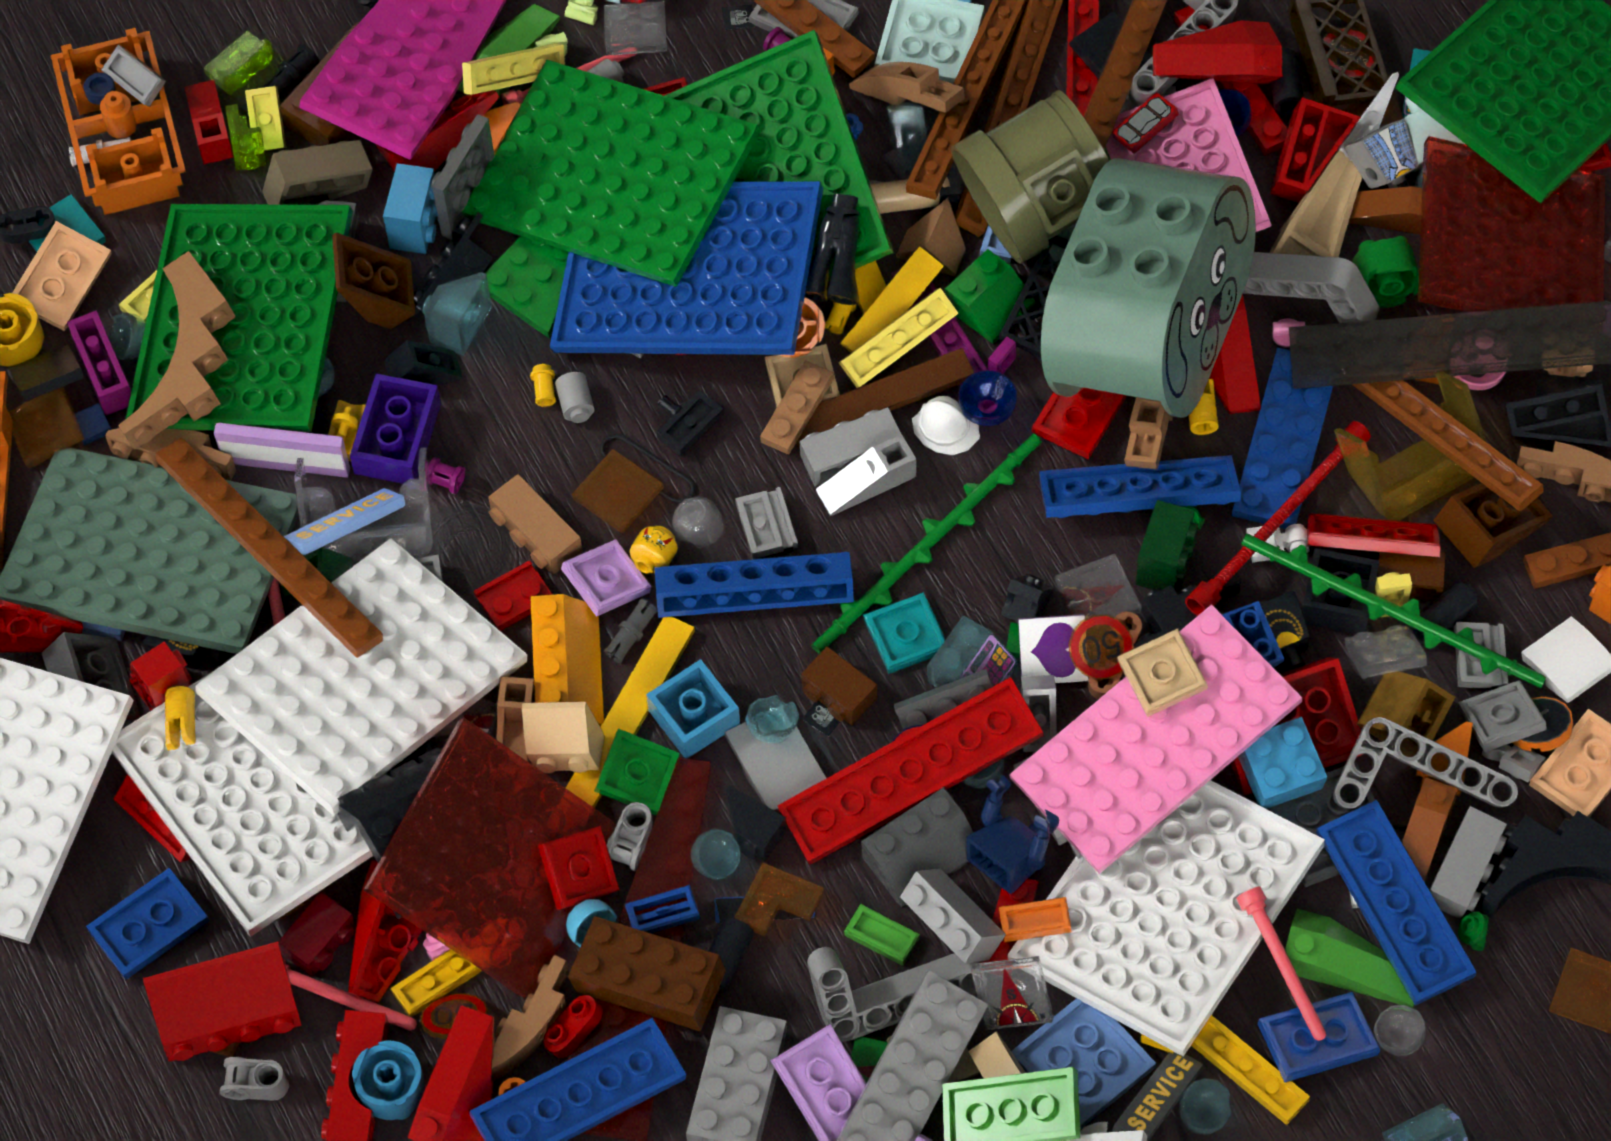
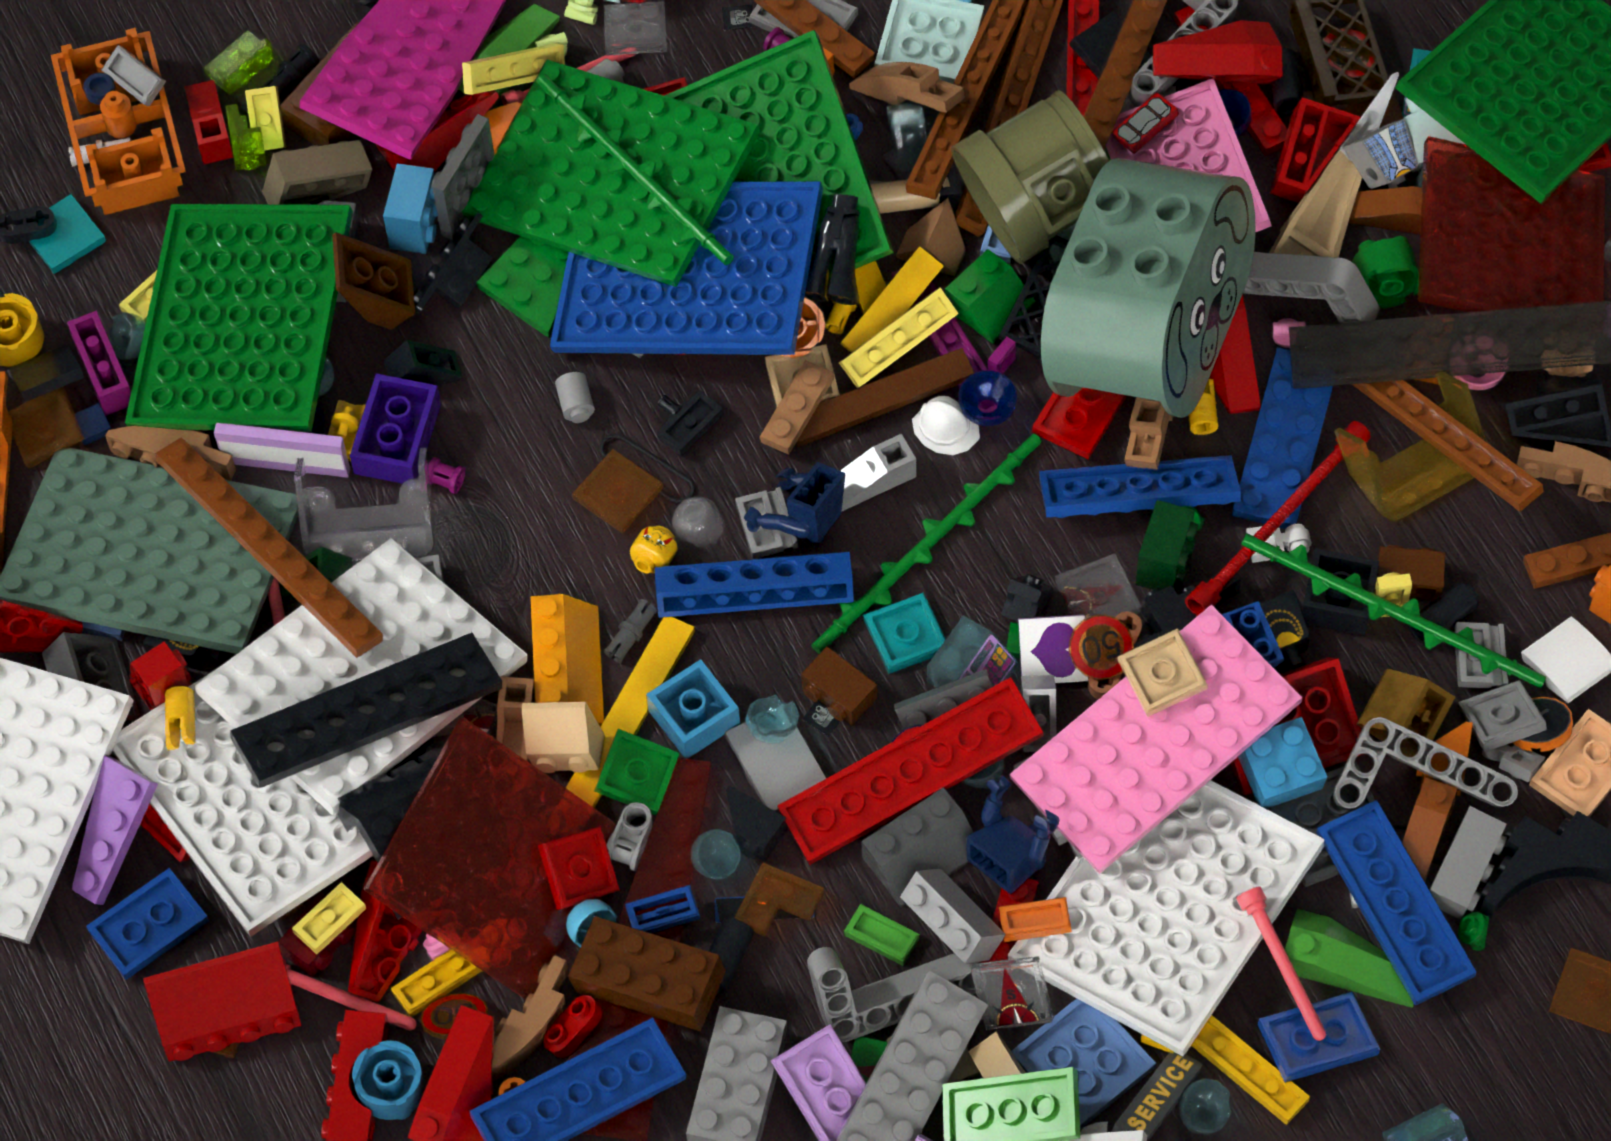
(62, 274): light nougat plate -> none
(112, 823): none -> medium lavender wing
(196, 354): medium nougat arch -> none
(247, 1076): light grey piece -> none
(329, 918): none -> light yellow plate
(345, 520): light blue tile -> none
(362, 728): none -> black plate
(457, 312): clear light blue slope -> none
(509, 596): red plate -> none
(534, 524): medium nougat brick -> none
(543, 384): yellow pin -> none
(606, 577): lavender tile -> none
(642, 173): none -> green plant
(810, 507): none -> dark blue torso
(836, 448): light grey brick -> none
(1373, 535): red tile -> none
(1385, 651): clear plate -> none
(1400, 1030): clear hair -> none
(1486, 524): reddish brown slope -> none

